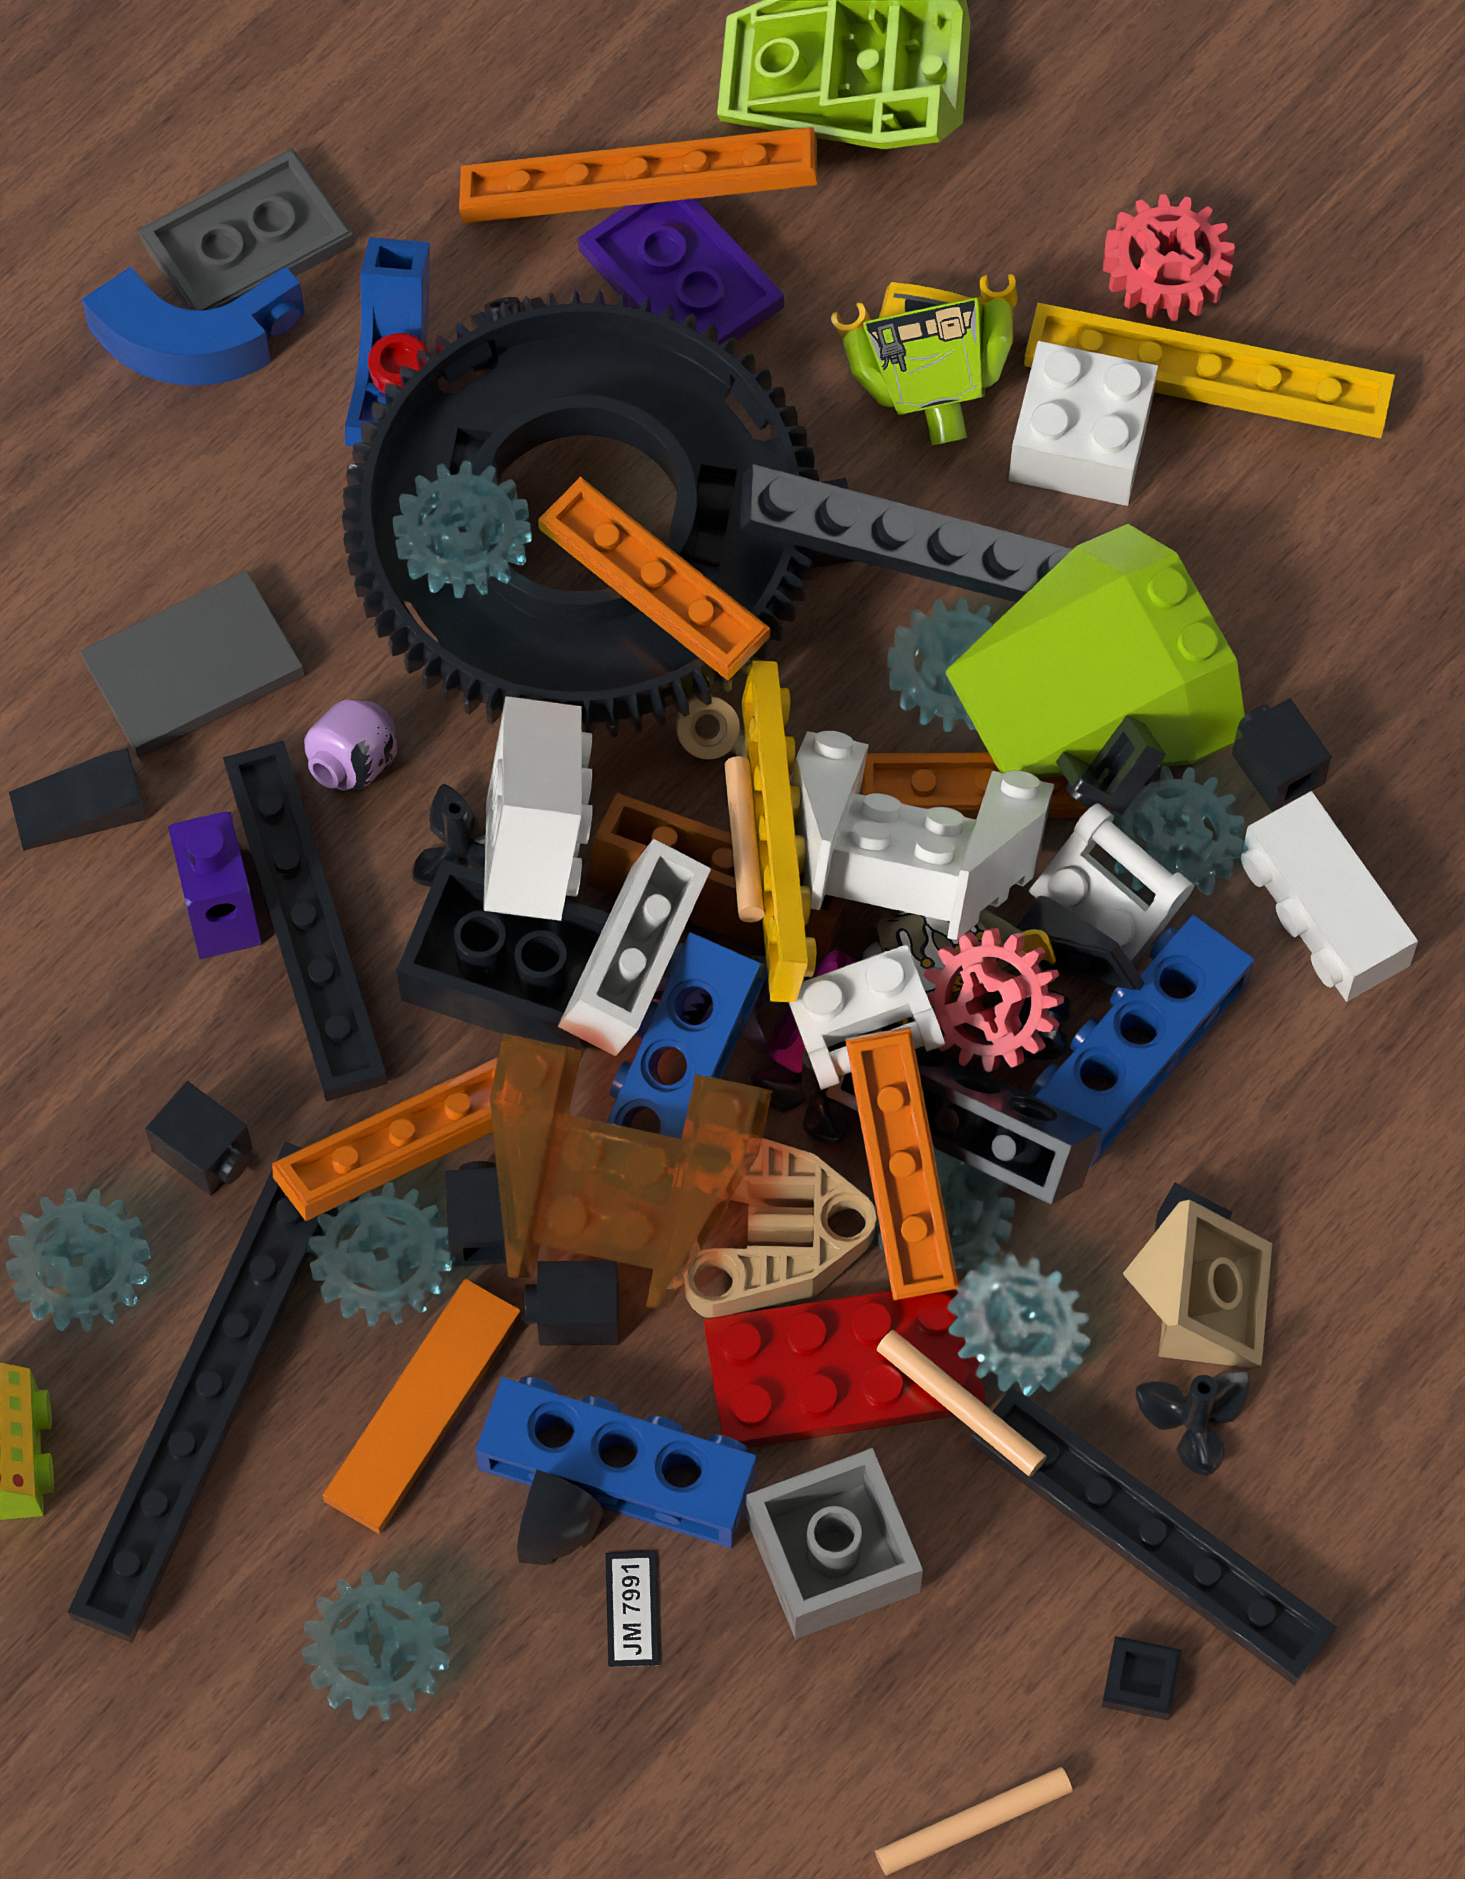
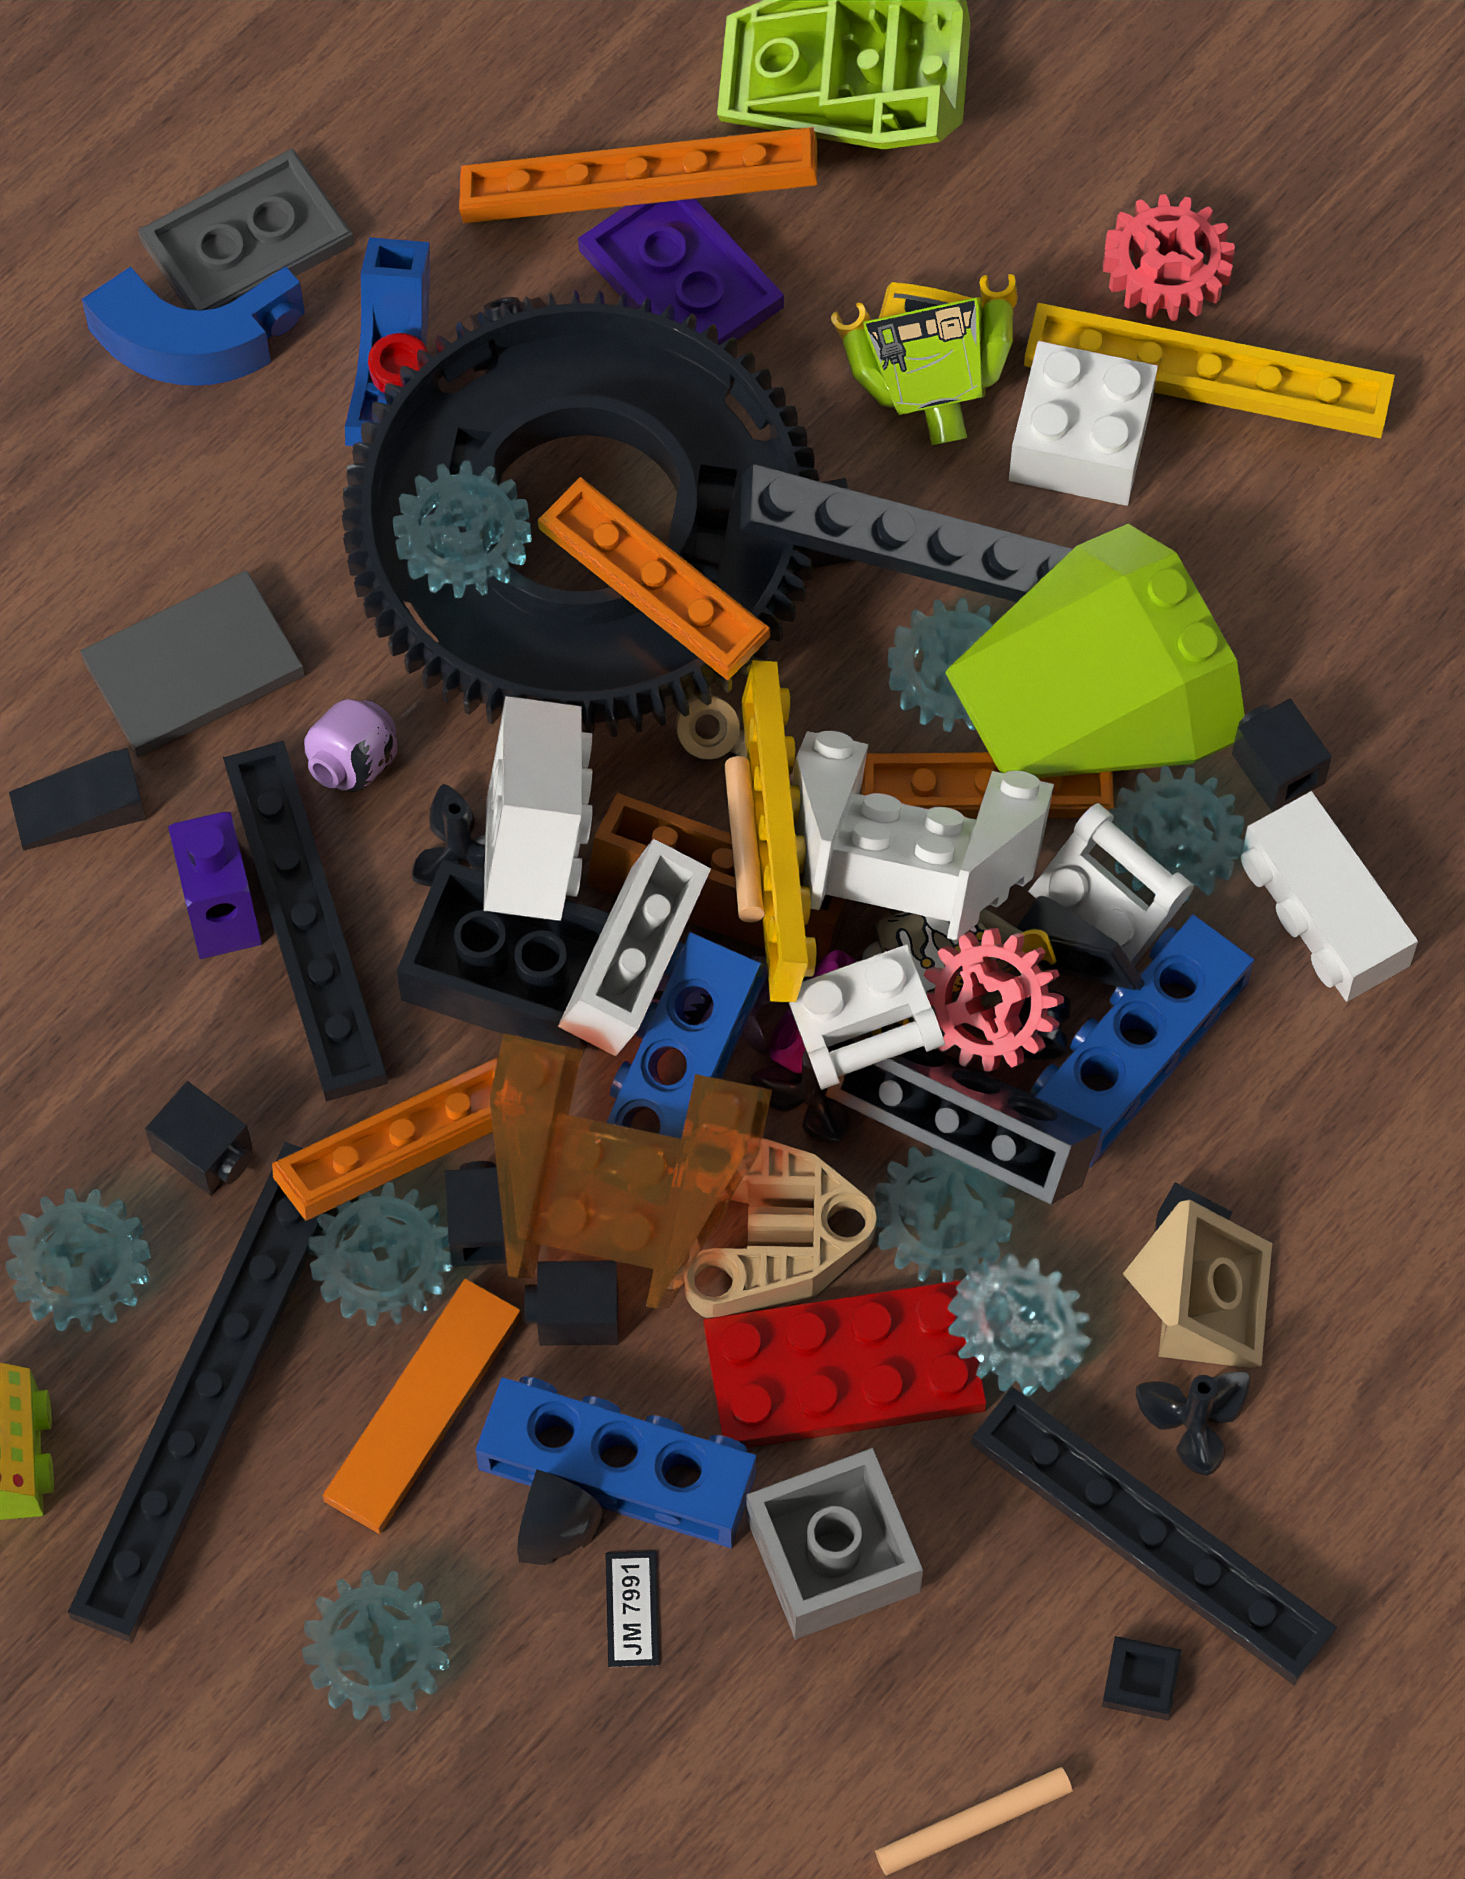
(901, 1163): orange tile -> none
(961, 1403): light nougat bar -> none
(1118, 771): black bracket -> none

